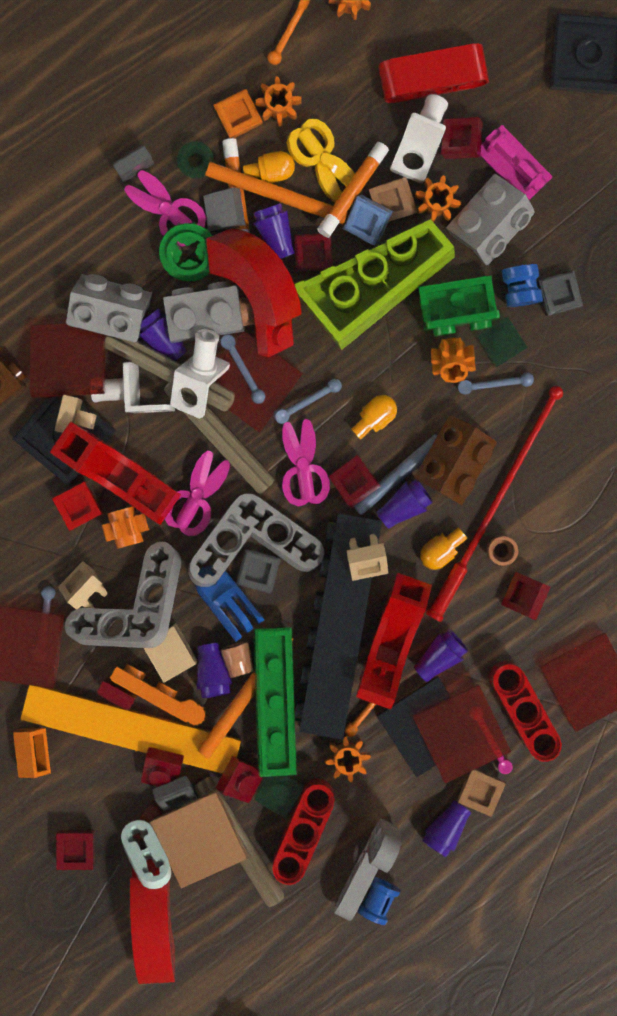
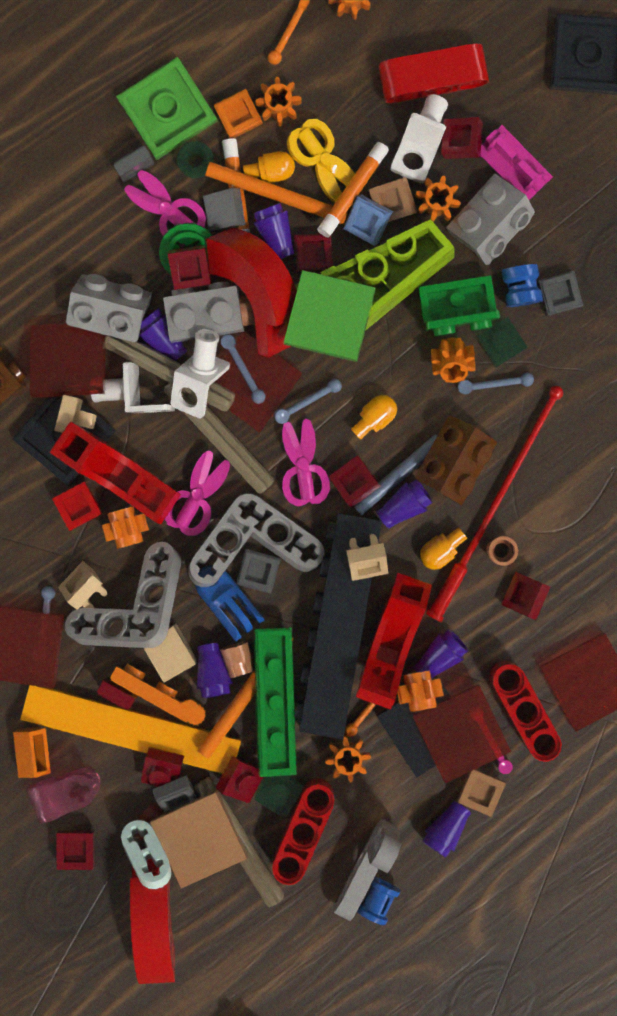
(58, 795): none -> clear pink piece
(167, 108): none -> bright green tile
(189, 267): none -> dark red plate
(329, 316): none -> bright green tile
(420, 691): none -> orange gear

